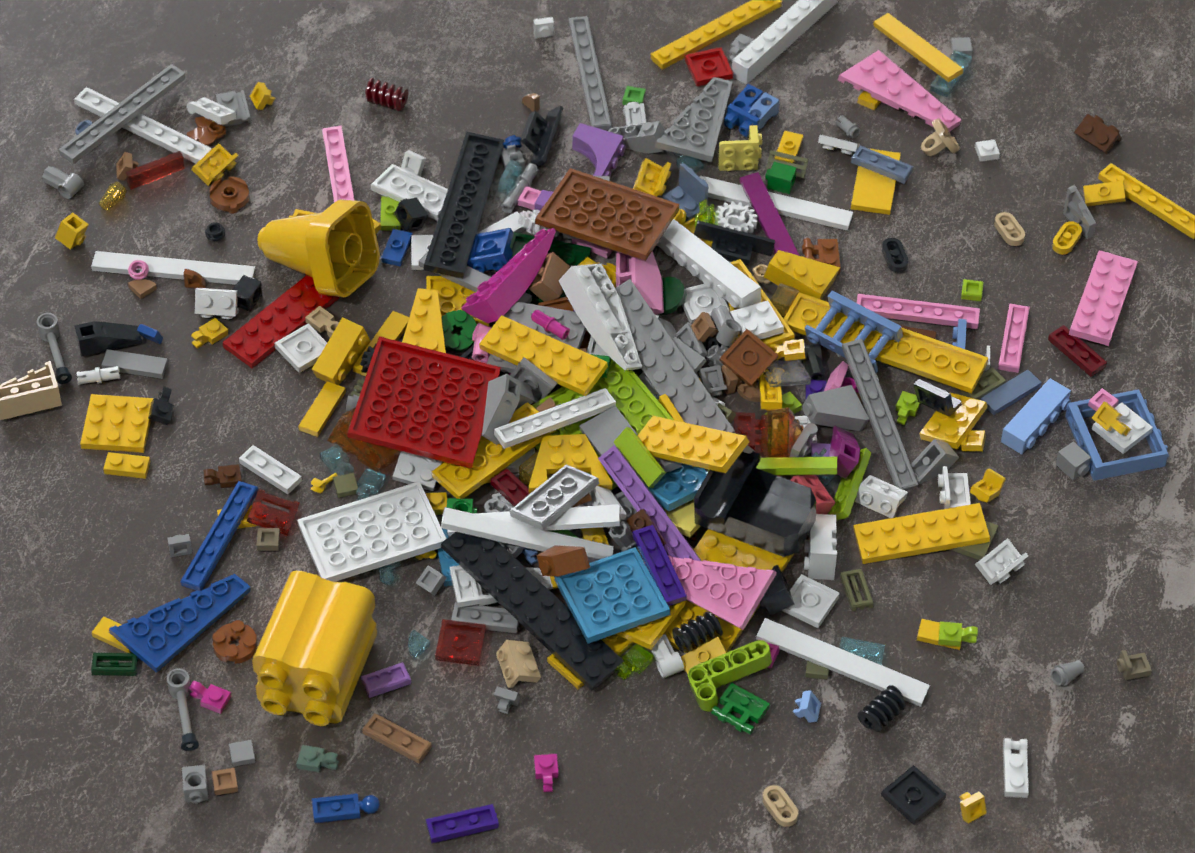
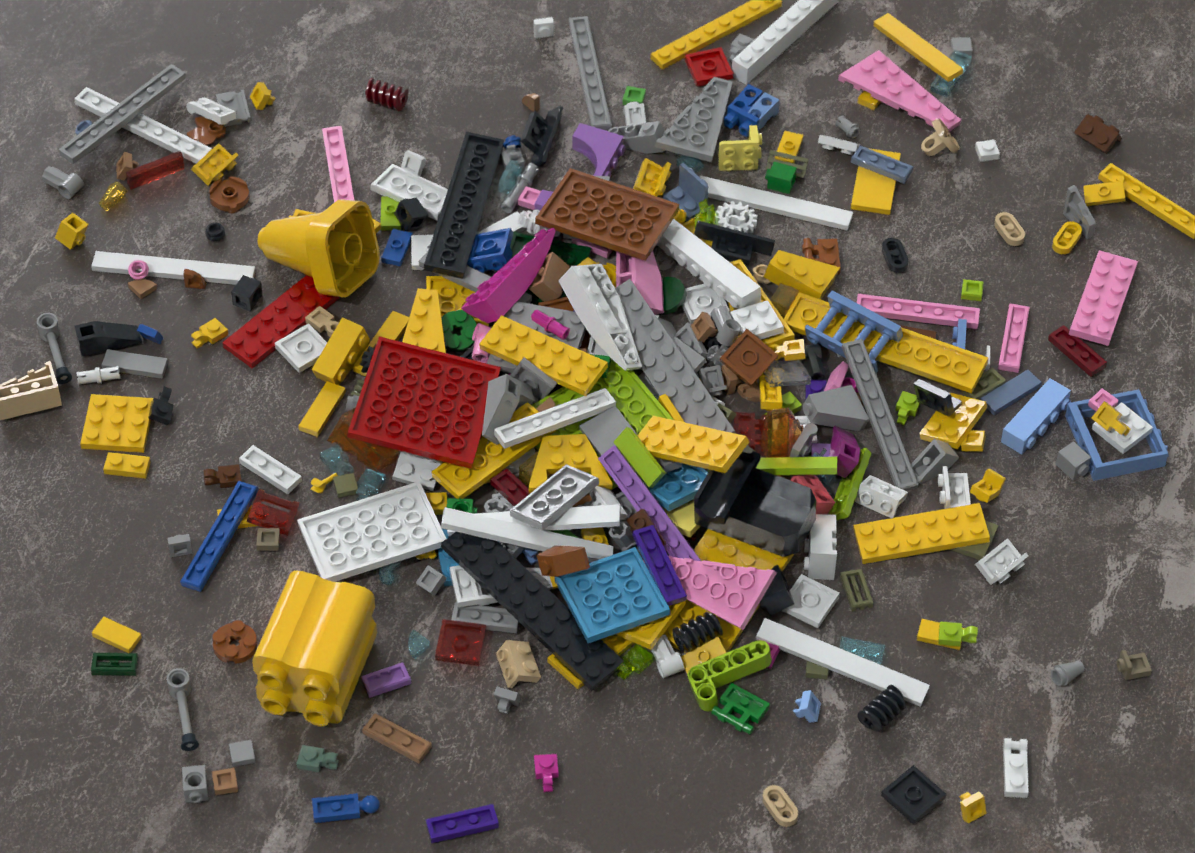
(173, 626): blue wing -> none
(211, 698): dark pink plate -> none
(216, 302): white bracket -> none
(767, 213): magenta tile -> none

